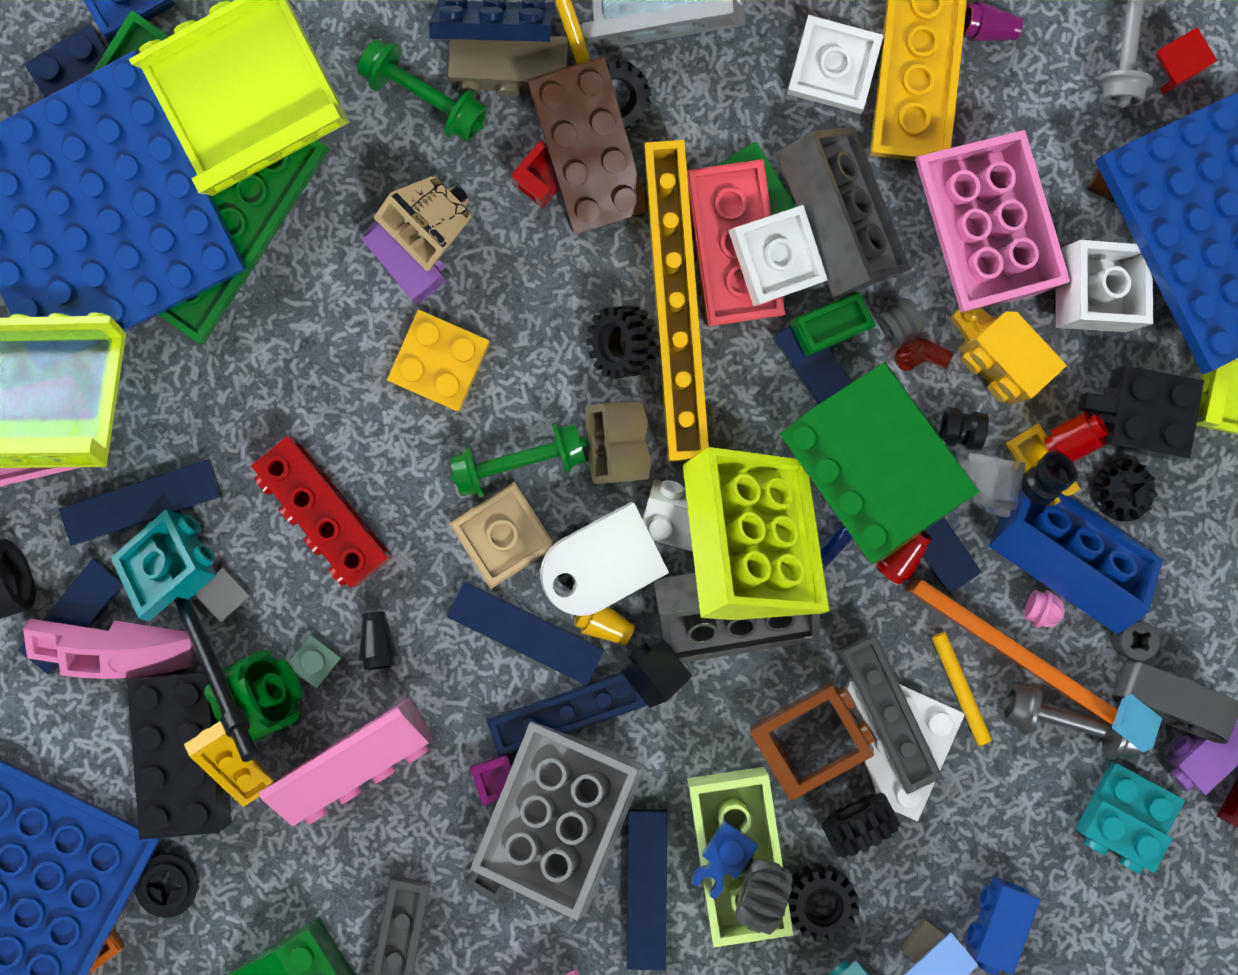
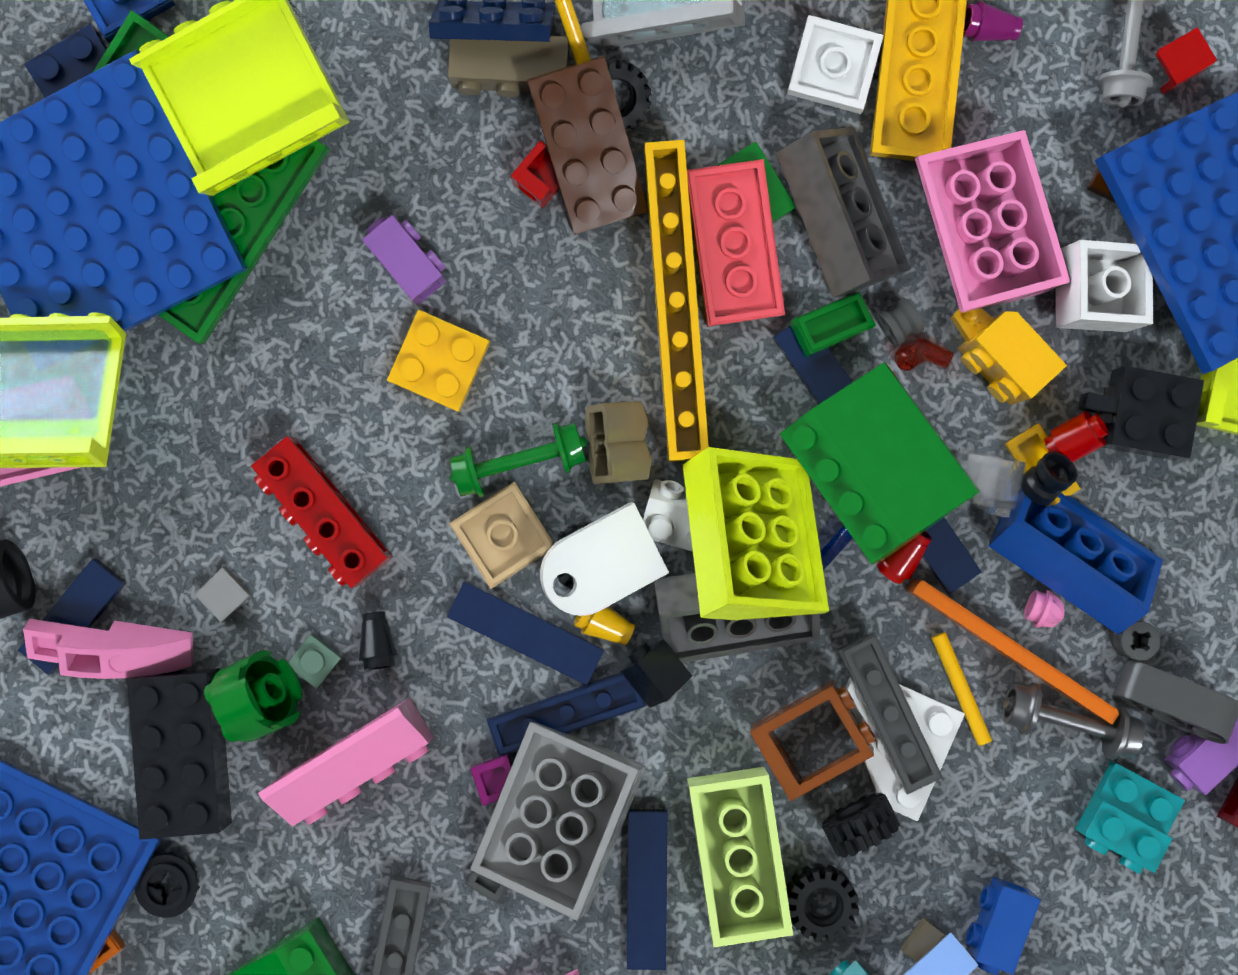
(140, 502): dark blue tile -> none
(164, 563): teal plate -> none
(221, 760): yellow plate -> none
(233, 719): black bar -> none
(380, 64): green piece -> none
(425, 218): tan torso -> none
(638, 341): black tyre -> none
(728, 853): blue plate -> none
(763, 896): dark grey gear -> none
(778, 255): white plate -> none
(964, 428): black wheel -> none
(1109, 482): black gear -> none
(1137, 723): medium azure tile -> none

